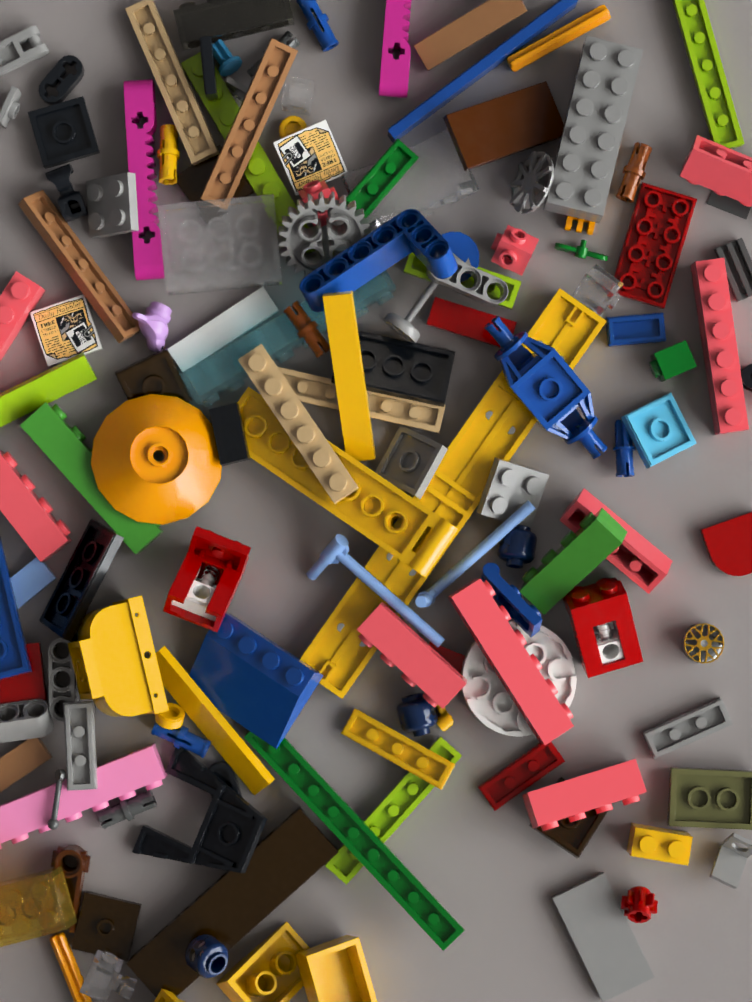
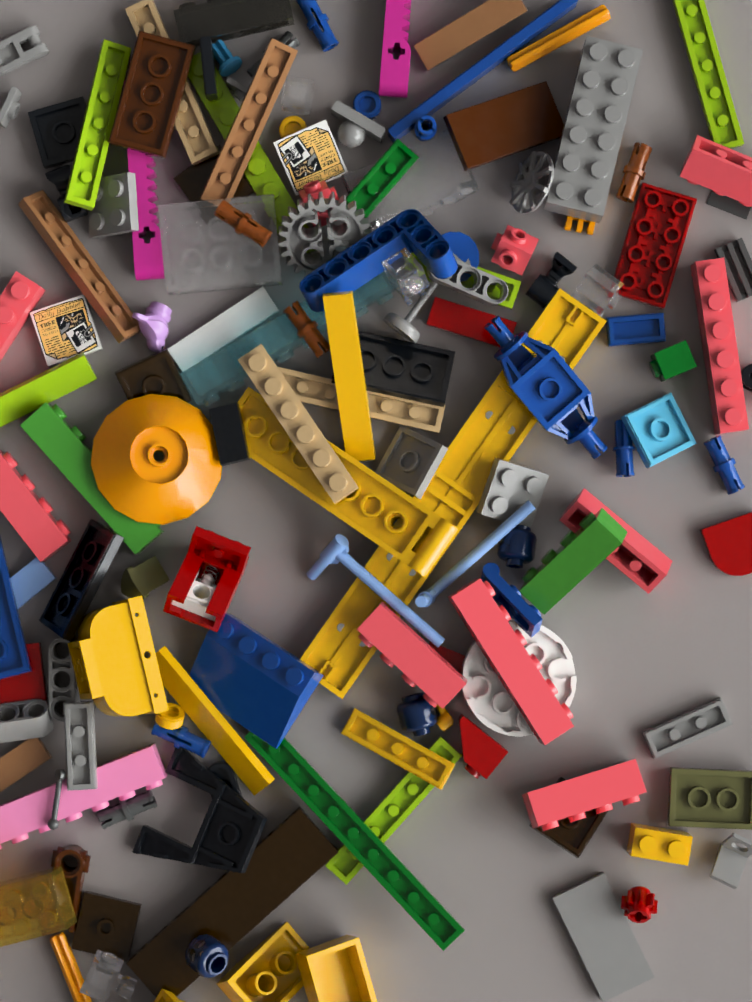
(56, 75): black beam -> none
(97, 125): none -> lime plate
(143, 578): none -> olive tile
(152, 94): none -> reddish brown tile
(168, 154): yellow pin -> none
(243, 223): none -> dark orange pin
(355, 126): none -> light grey tile
(367, 103): none -> blue tile
(405, 275): none -> clear brick
(424, 122): none -> blue pin
(479, 749): none -> red slope
(520, 774): red tile -> none
(546, 286): none -> black leg
(580, 251): green piece -> none
(597, 606): red brick -> none
(703, 643): wheel -> none
(724, 465): none -> blue pin

